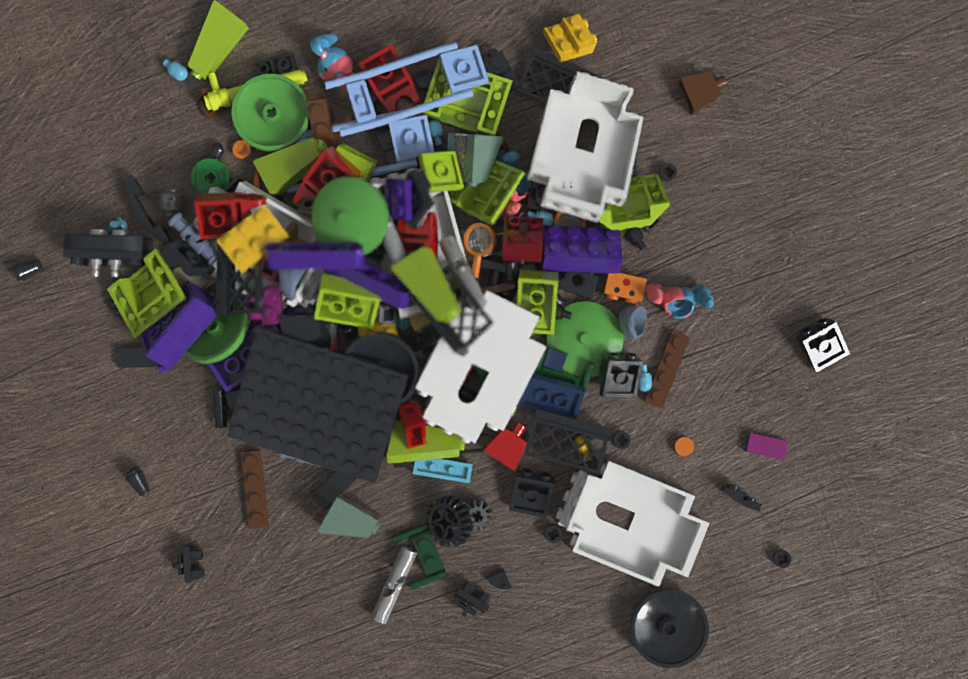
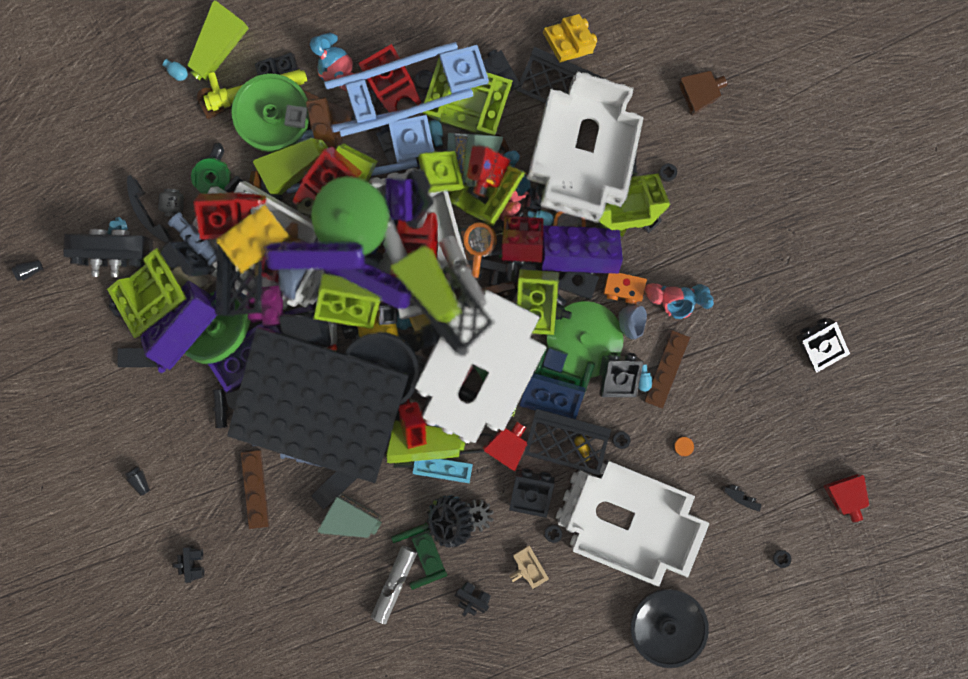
(242, 149): orange tile -> none
(295, 116): none -> dark grey plate
(483, 199): none -> black tile
(486, 169): none -> red torso
(499, 580): black tile -> none
(529, 568): none -> tan plate
(635, 237): black cylinder -> none
(766, 446): magenta tile -> none
(849, 496): none -> red torso

